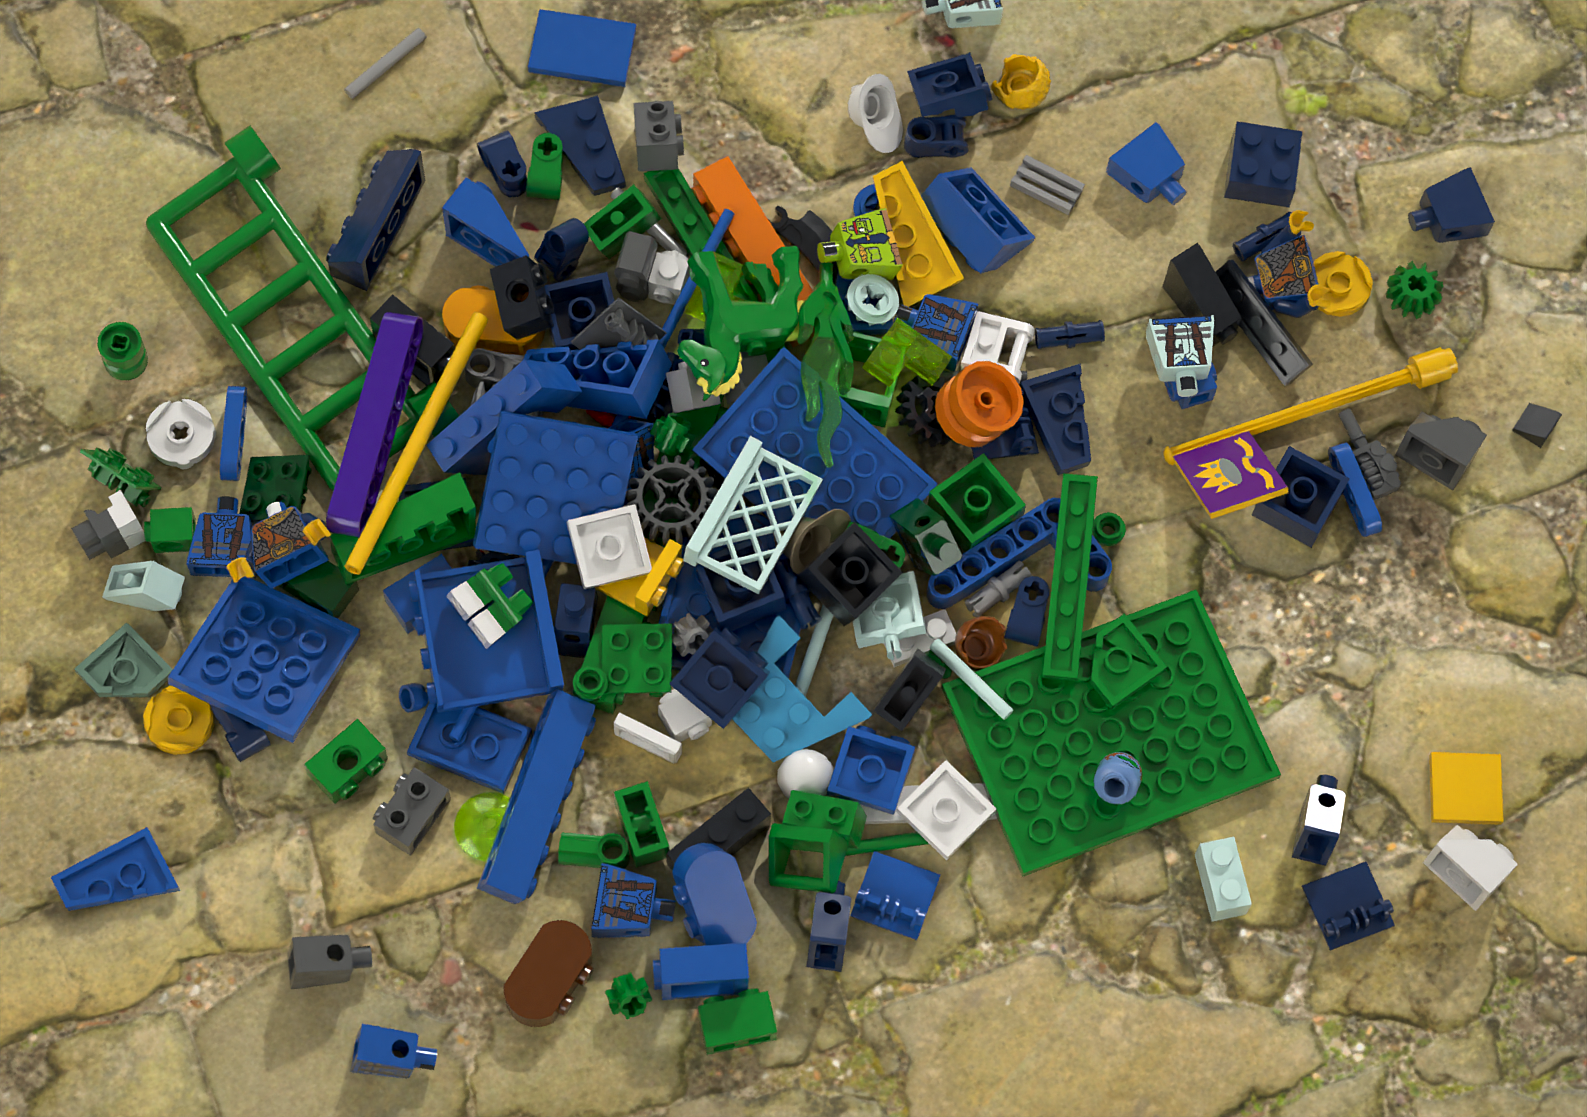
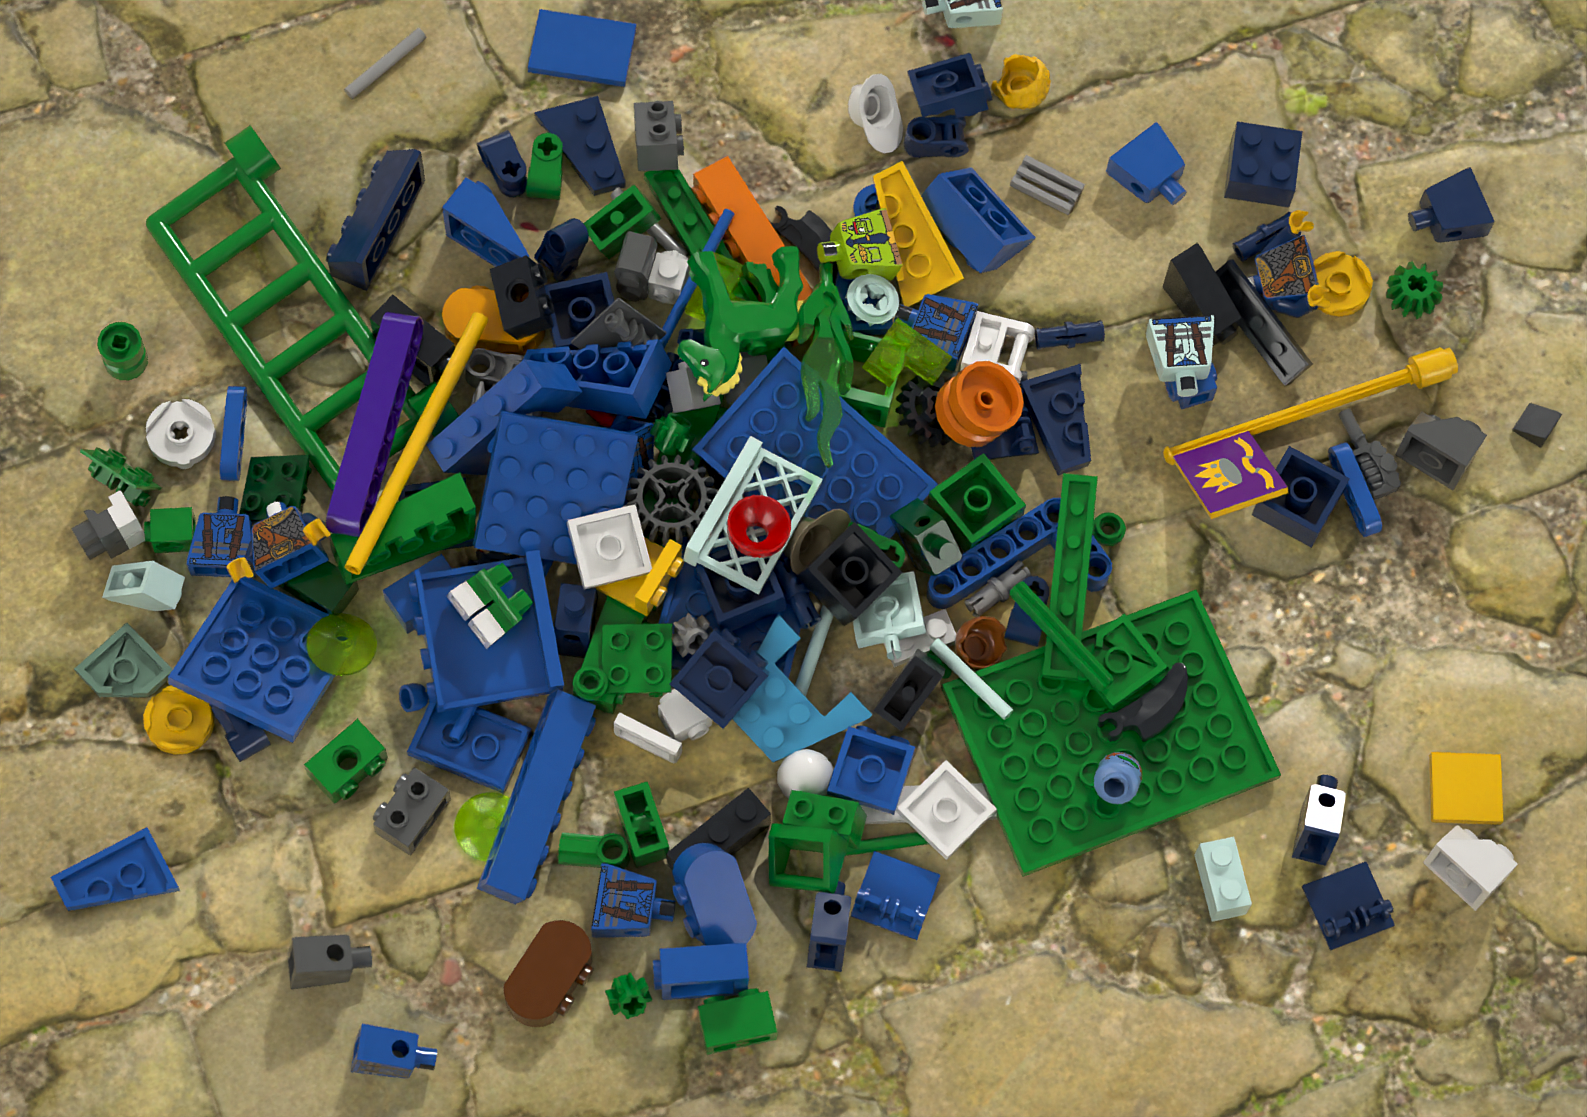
(339, 656): none -> clear neon green dish
(761, 512): none -> red piece
(1061, 636): none -> green axle
(1153, 710): none -> black piece

